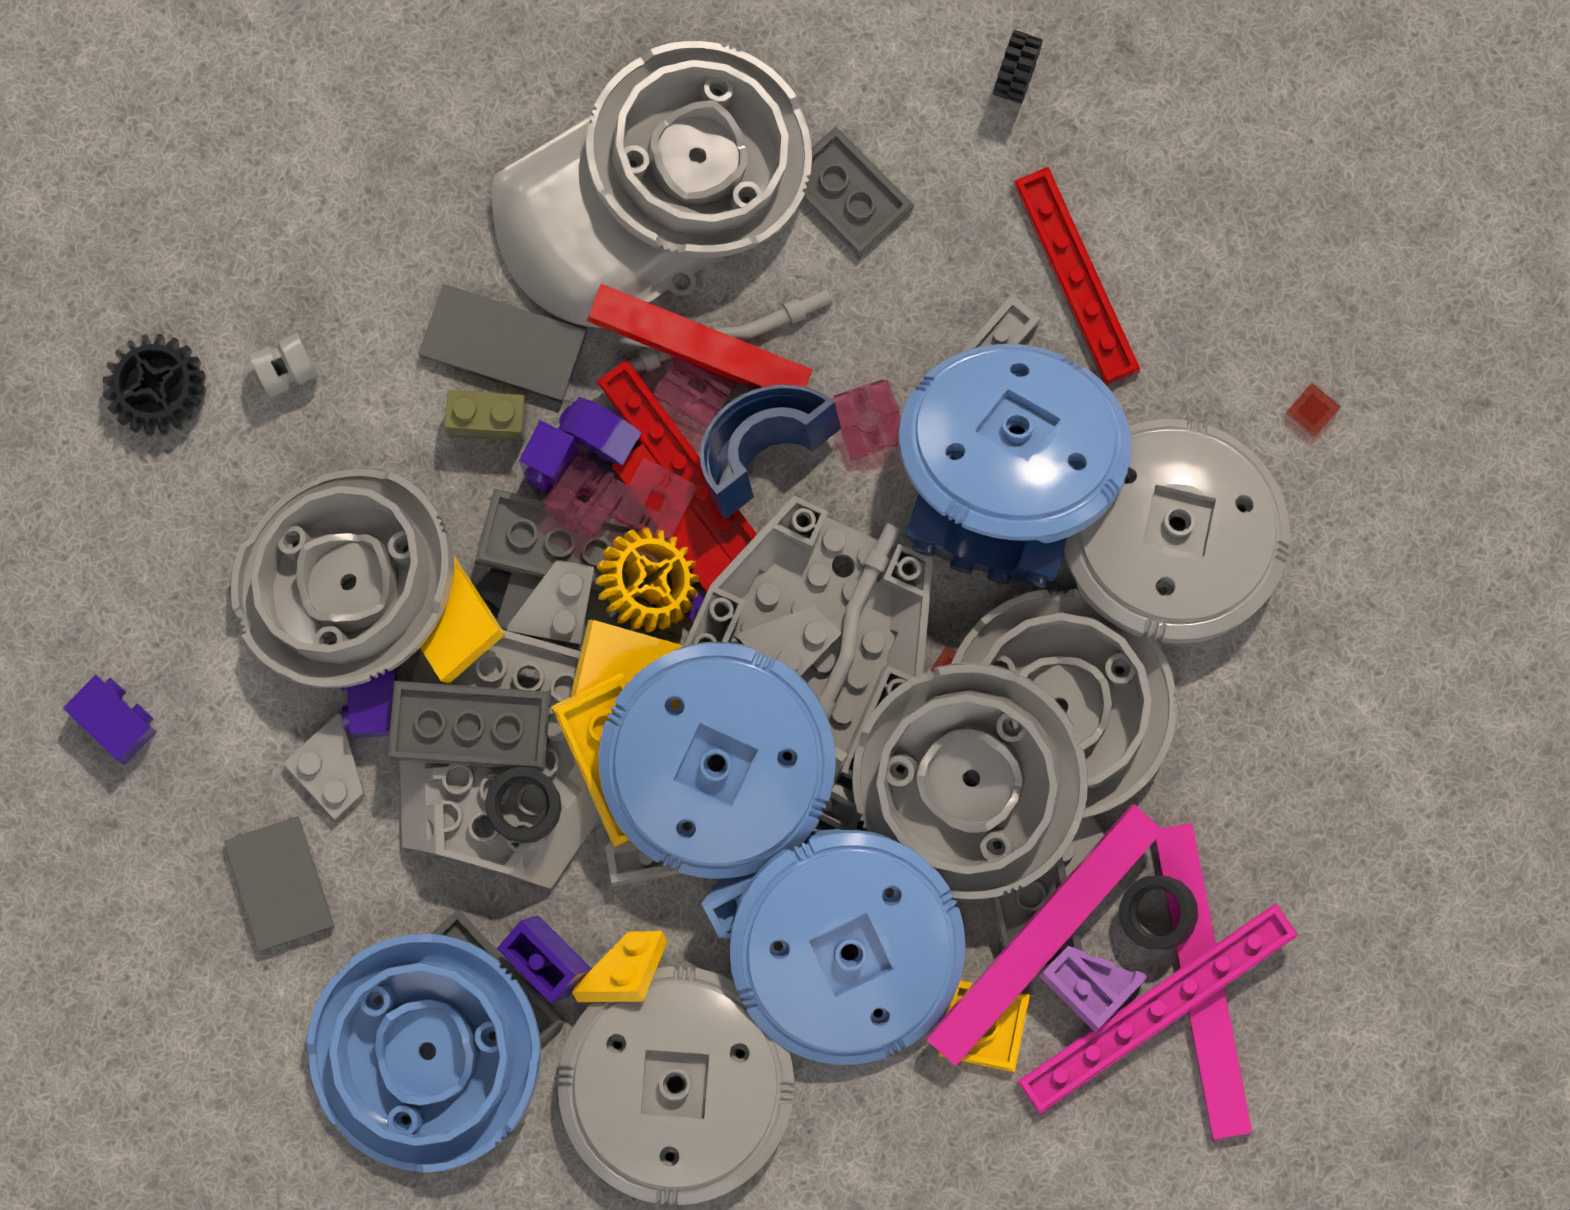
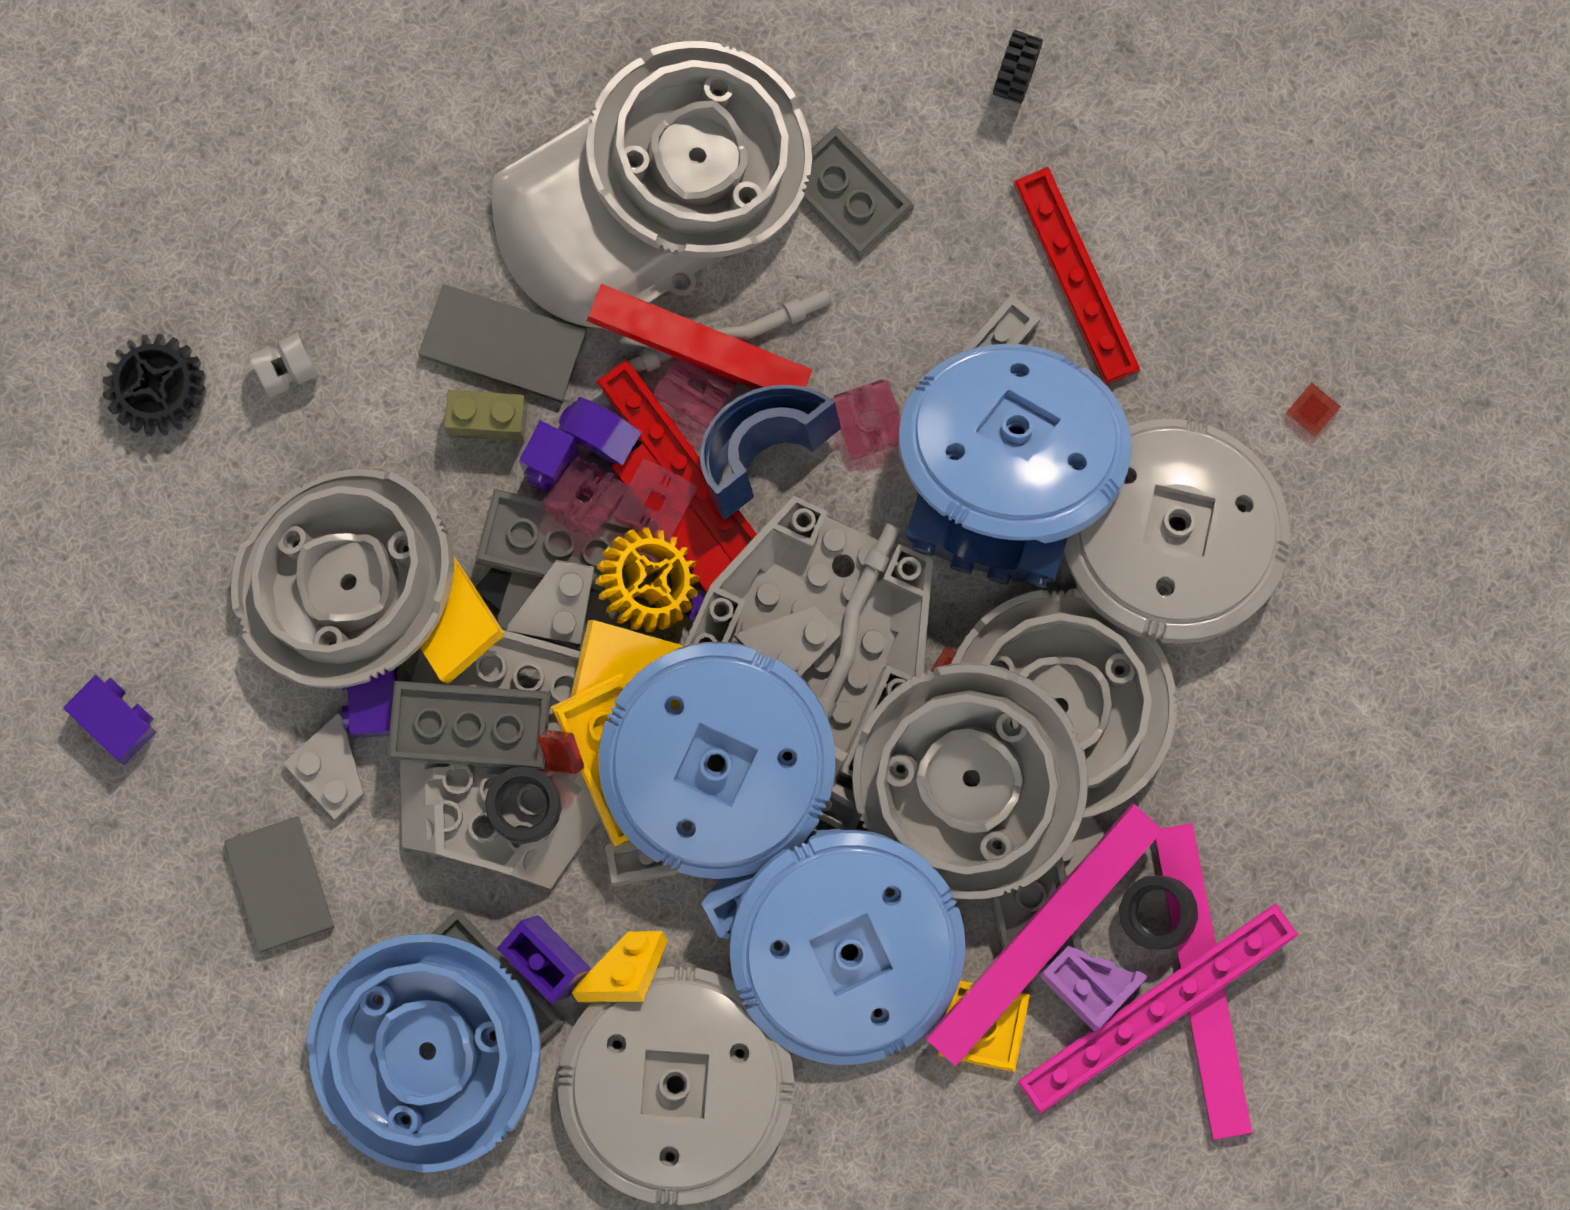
(561, 751): none -> clear red tile

